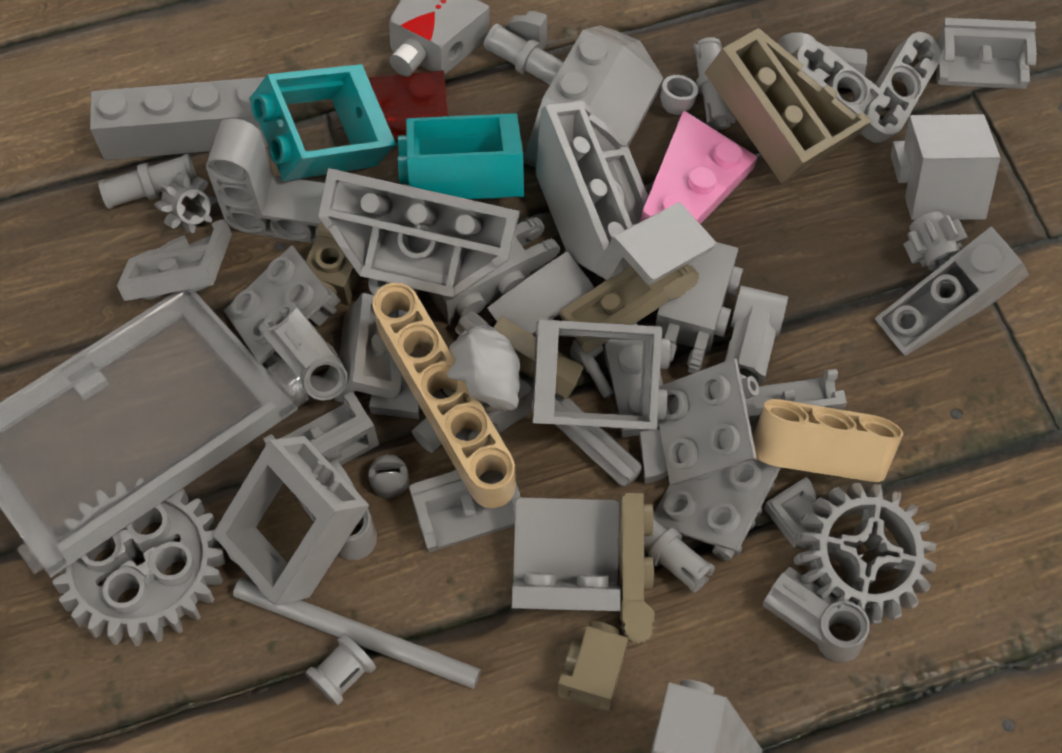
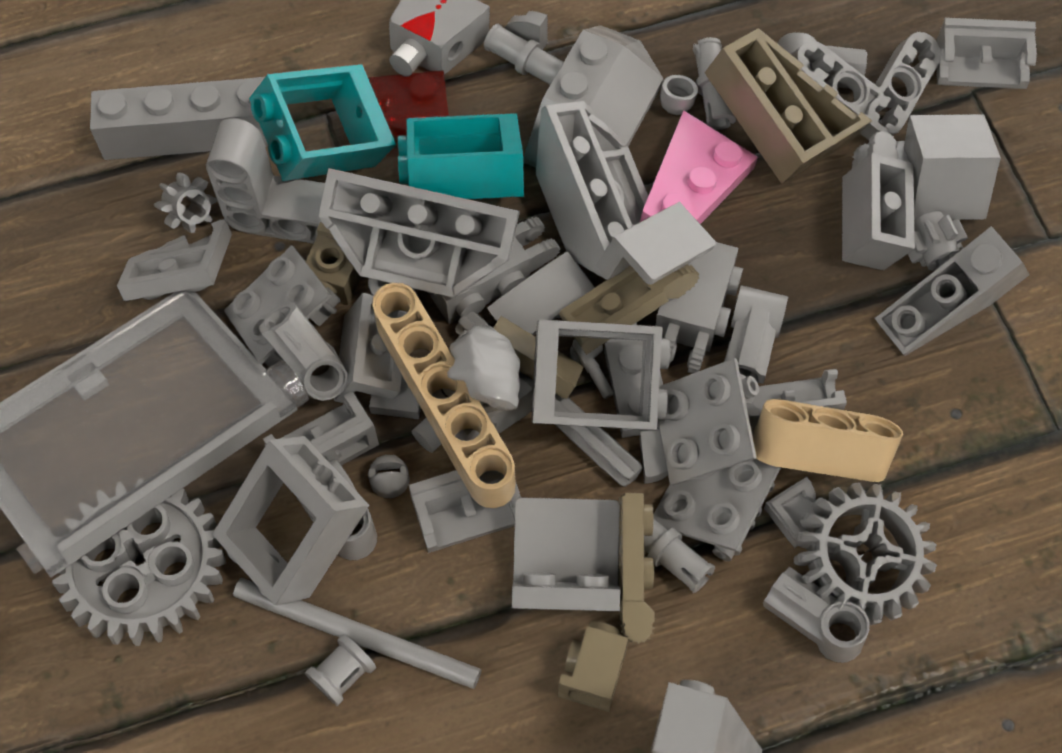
(144, 181): light grey pin -> none
(877, 205): none -> light grey hinge

